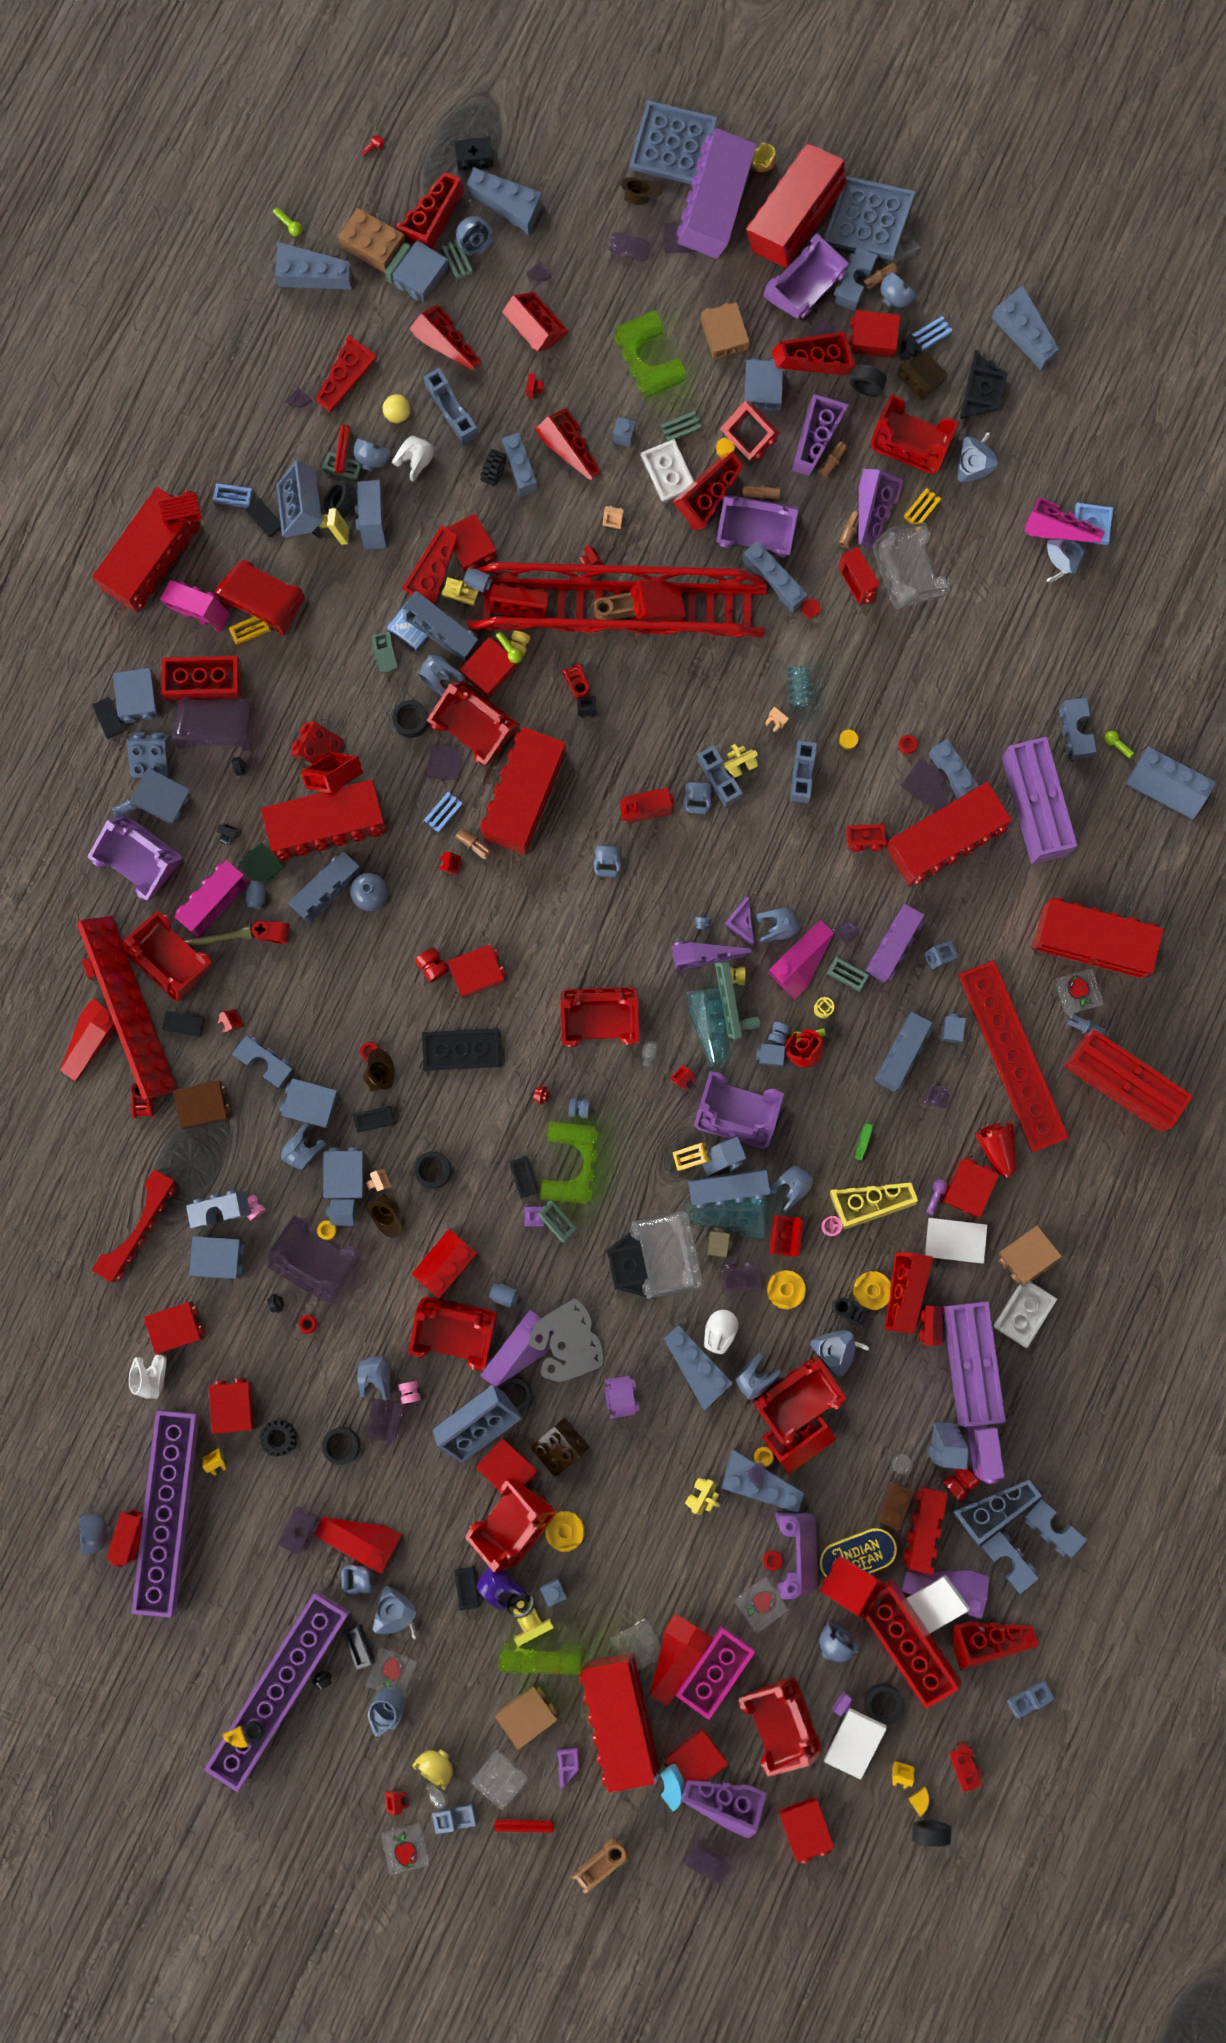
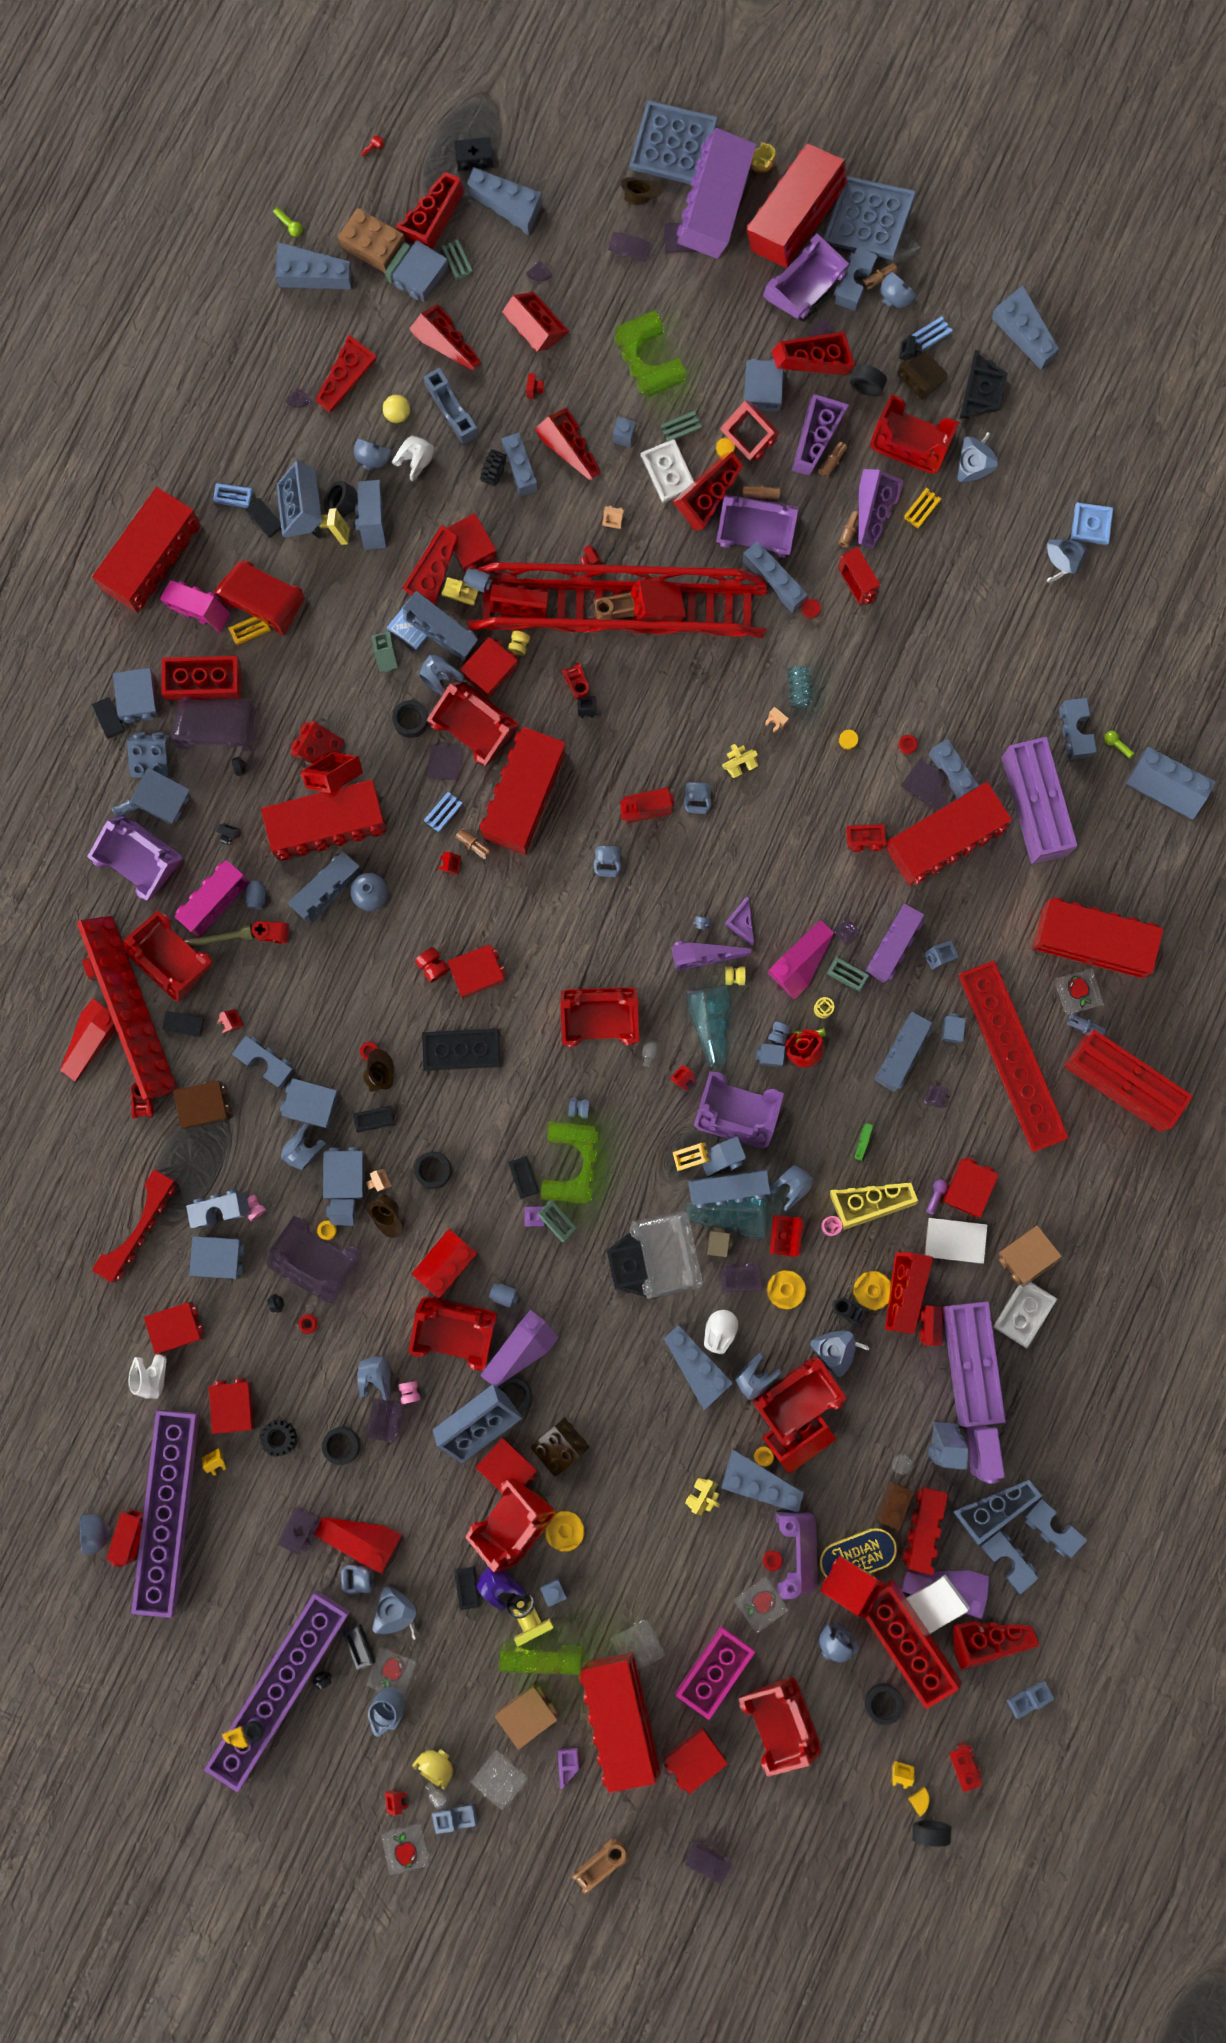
(180, 508): red brick -> none
(260, 864): clear green piece -> none
(342, 449): red axle -> none
(357, 472): sand green tile -> none
(474, 235): sand blue cylinder -> none
(514, 654): lime bar -> none
(529, 1826): red axle -> none
(541, 1095): red plate -> none
(577, 1338): light grey piece -> none
(621, 1397): medium lavender brick -> none
(673, 1785): medium azure tile -> none
(679, 1654): red wedge -> none
(723, 784): sand blue arch -> none
(724, 330): medium nougat brick -> none
(728, 1805): medium lavender wedge -> none
(733, 1024): sand green piece -> none
(756, 1474): clear purple tile -> none
(785, 921): sand blue helmet -> none
(803, 771): sand blue arch -> none
(806, 1830): red brick -> none
(843, 1704): medium lavender plate -> none
(855, 1743): white tile -> none
(874, 333): red brick -> none
(907, 566): clear windscreen -> none
(958, 1484): red wheel -> none
(999, 1147): red cone -> none
(1050, 522): dark pink wedge -> none

